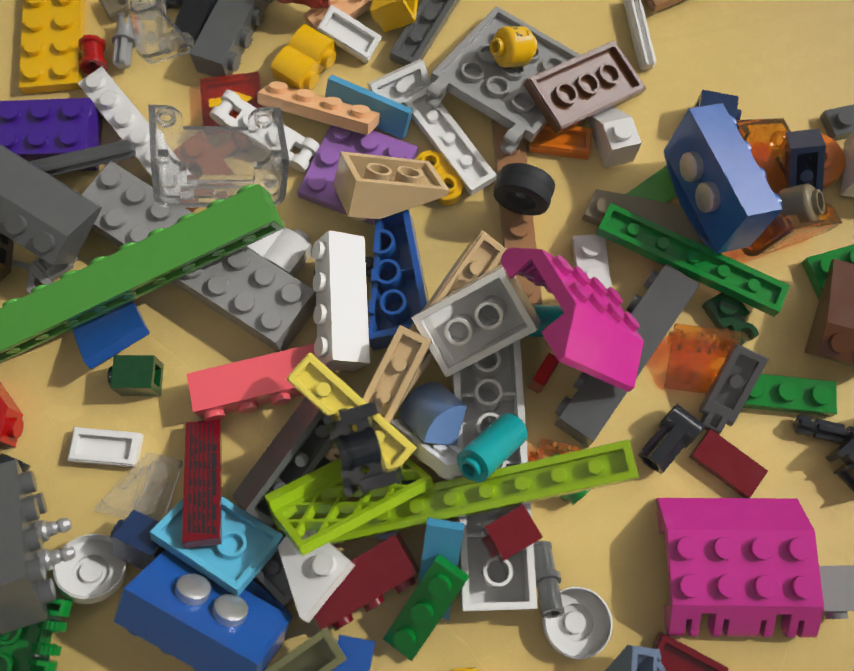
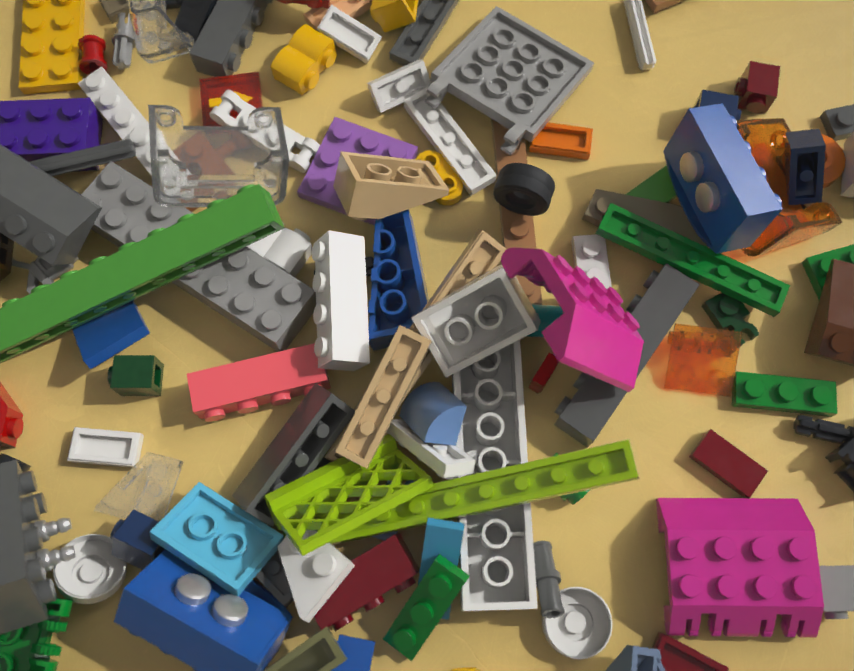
(202, 484): dark red tile -> none
(319, 108): light nougat plate -> none
(332, 394): light yellow tile -> none
(361, 449): black piece -> none
(393, 115): dark azure tile -> none
(492, 447): teal brick -> none
(510, 534): dark red brick -> none
(513, 46): yellow head -> none
(551, 447): clear orange bracket -> none
(584, 86): tile -> none
(615, 137): white slope -> none
(675, 432): black piece -> none
(731, 387): dark grey hinge -> none
(757, 87): none -> dark red brick
(802, 201): dark tan head -> none

